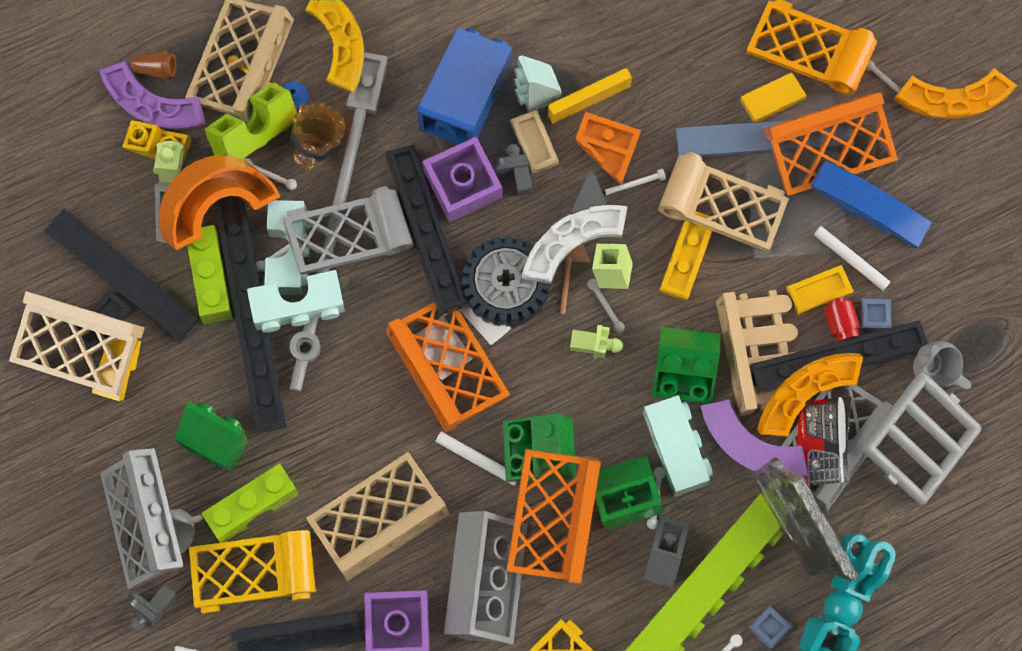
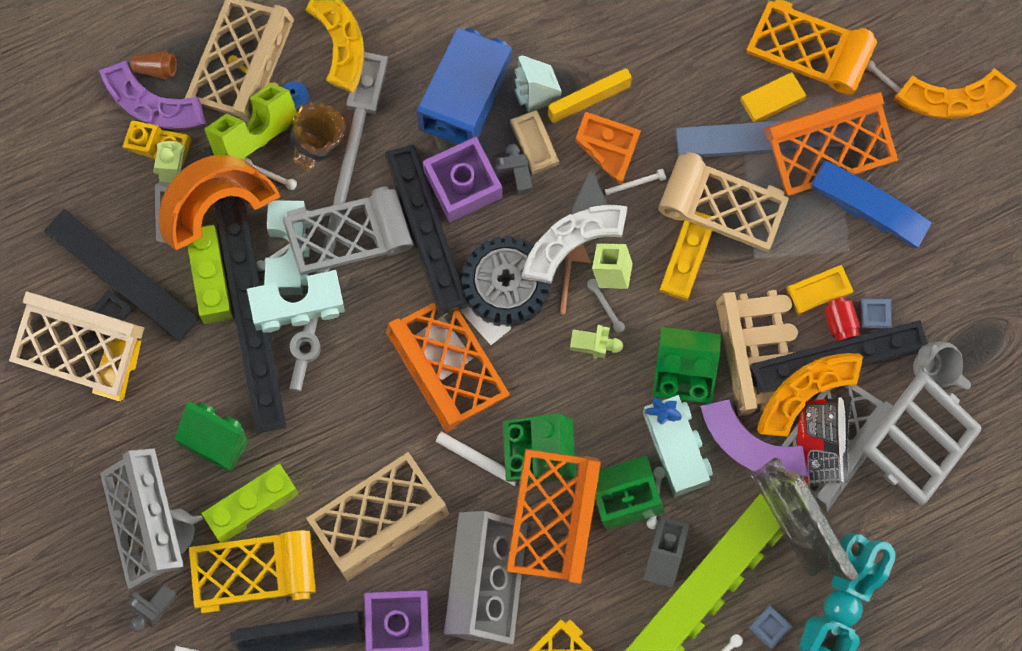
(664, 411): none -> blue plant
(852, 258): white bar -> none

